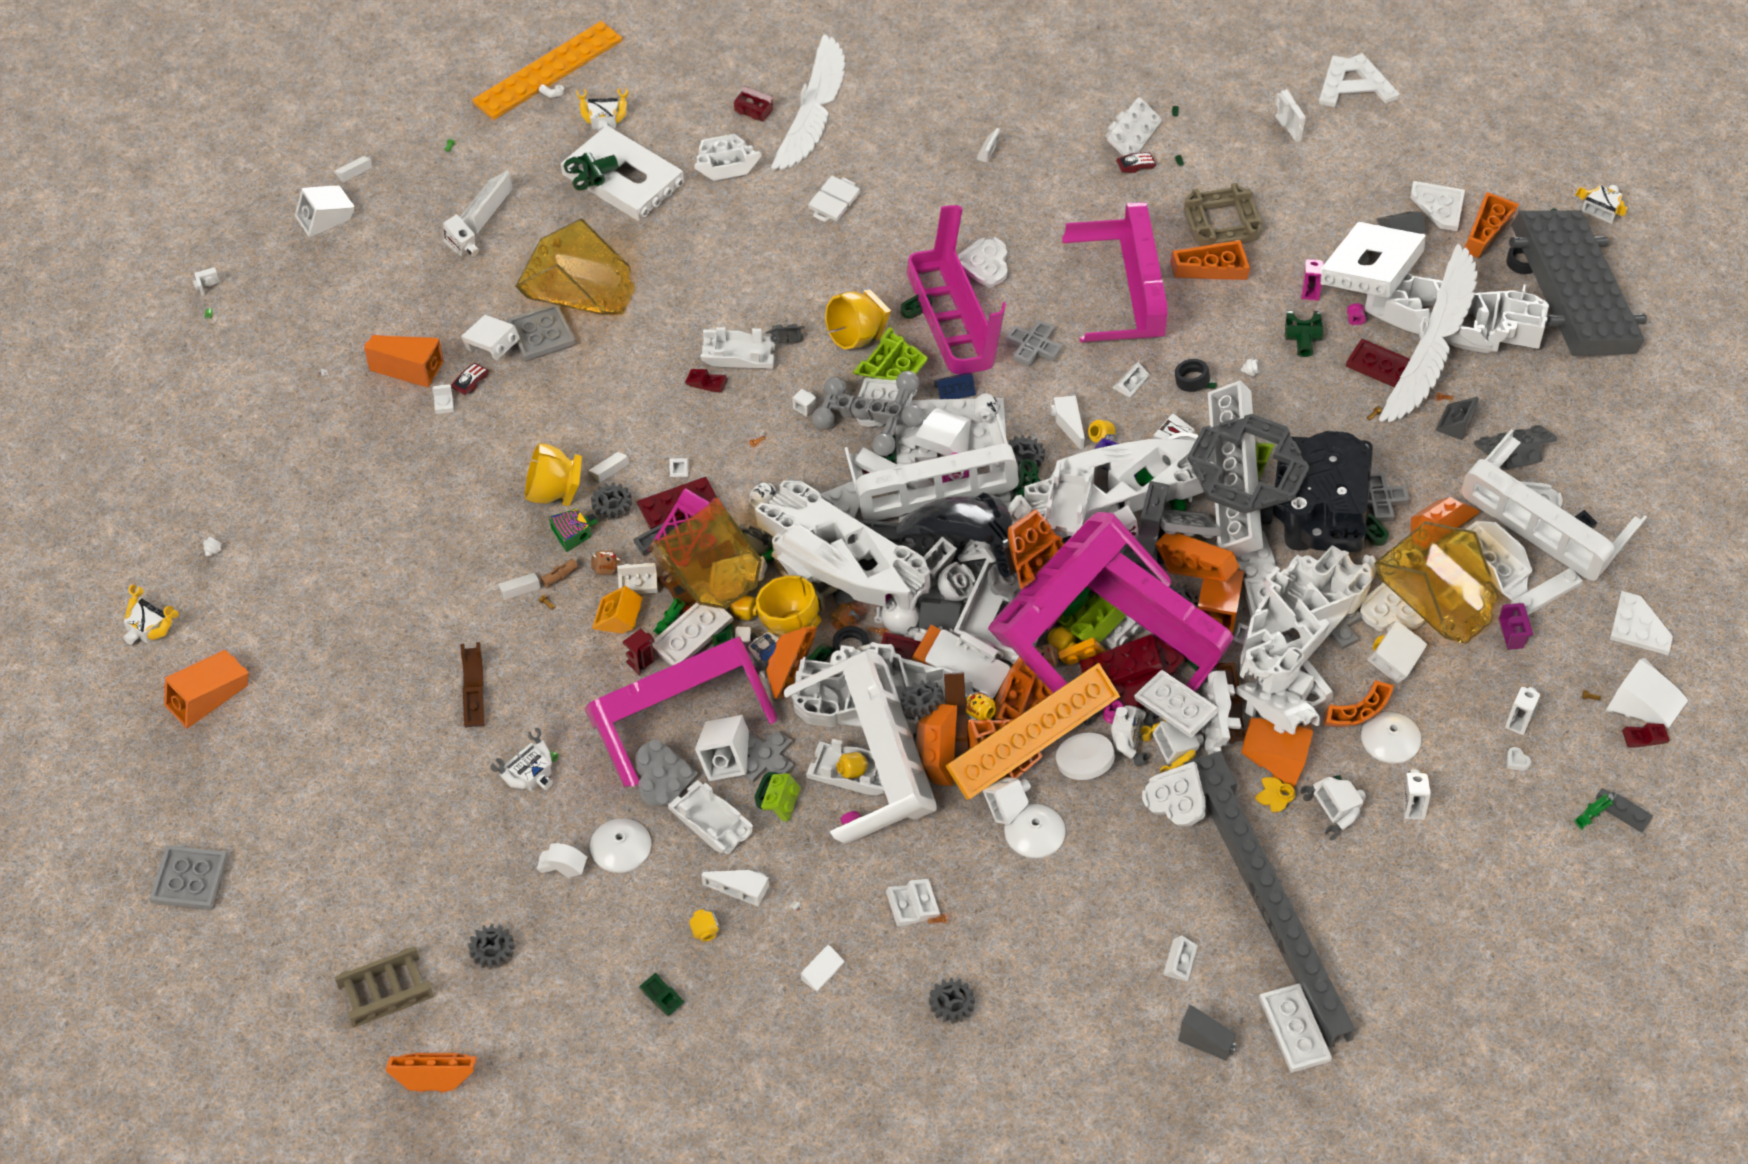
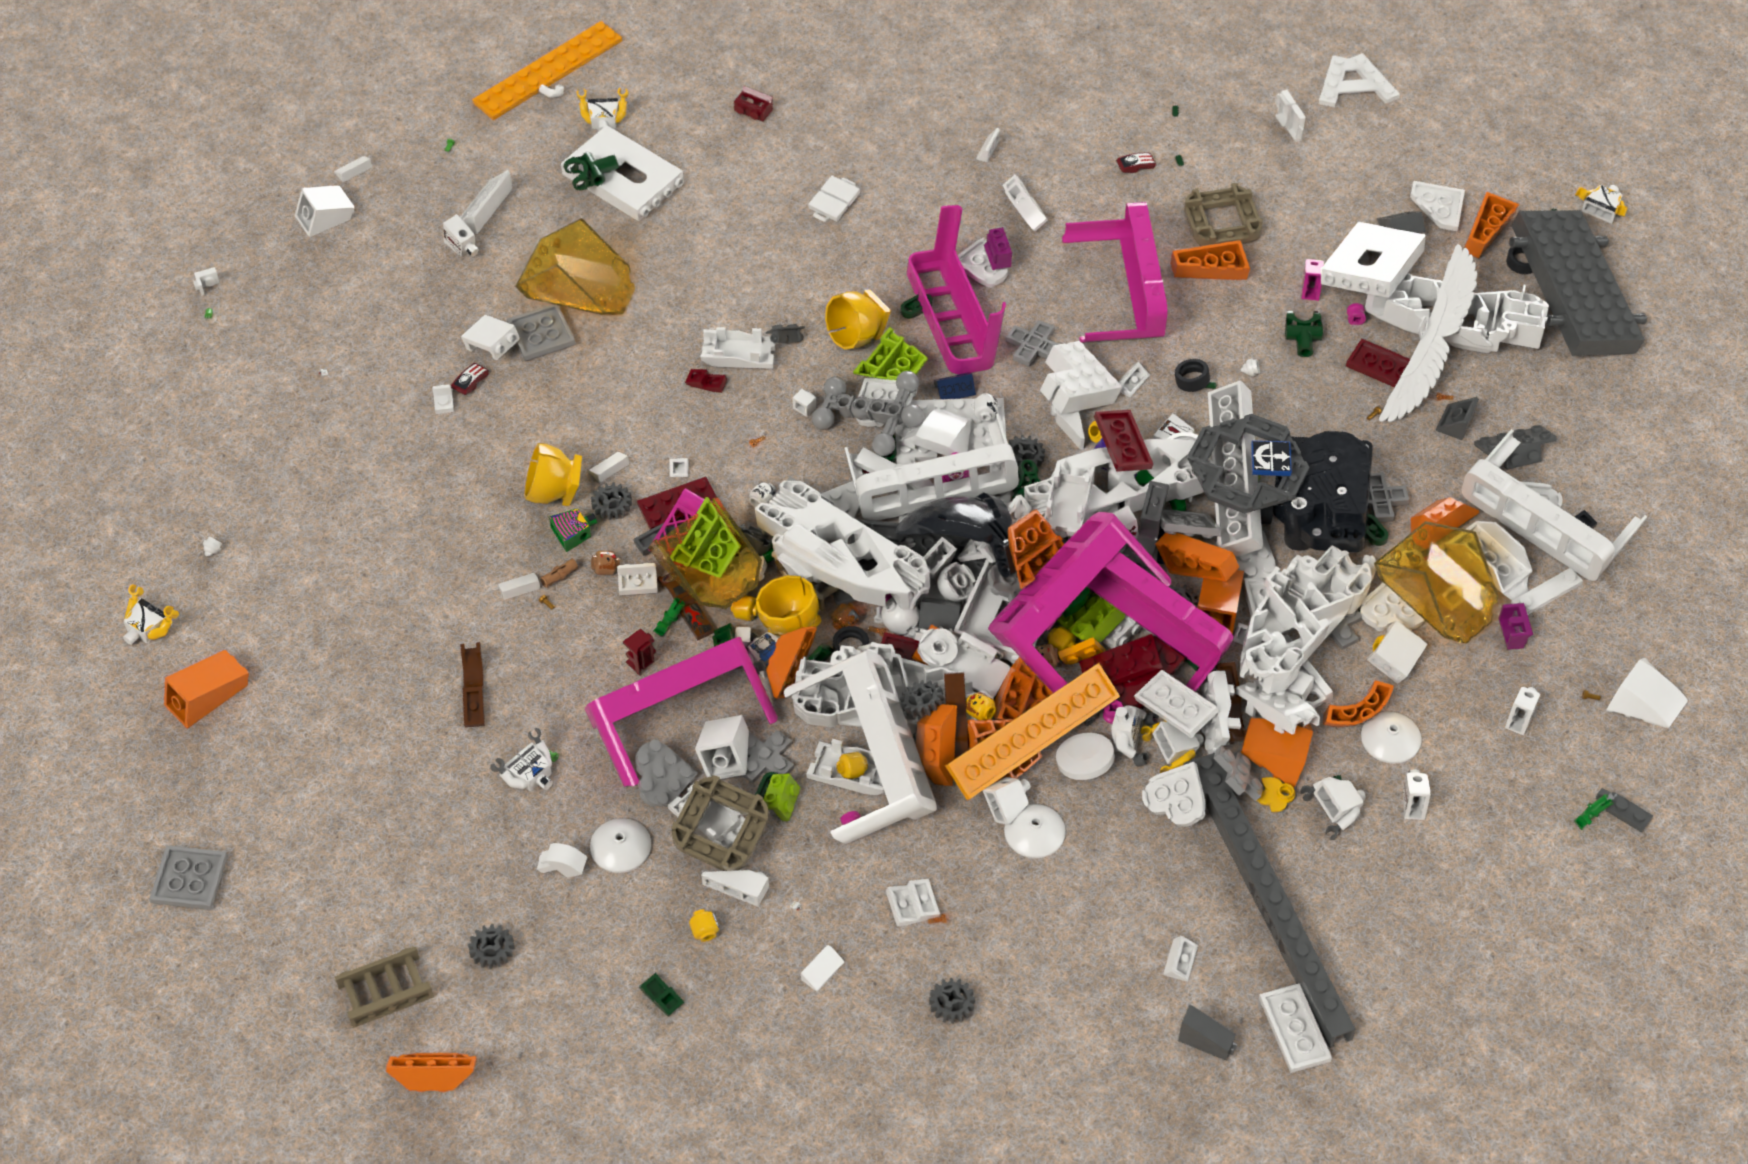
(405, 357): orange slope -> none
(618, 611): light orange slope -> none
(690, 633): white plate -> none
(708, 543): none -> lime wedge
(725, 157): white wedge -> none
(732, 797): none -> dark tan plate
(811, 117): white piece -> none
(937, 637): none -> white plate
(998, 249): none -> magenta window
(1024, 202): none -> white slope
(1078, 378): none -> white piece
(1123, 440): none -> dark red plate
(1133, 128): white bracket -> none
(1238, 772): none -> light grey plate
(1271, 458): none -> tile
(1517, 760): white tile -> none
(1639, 625): white plate -> none
(1648, 735): dark red slope -> none

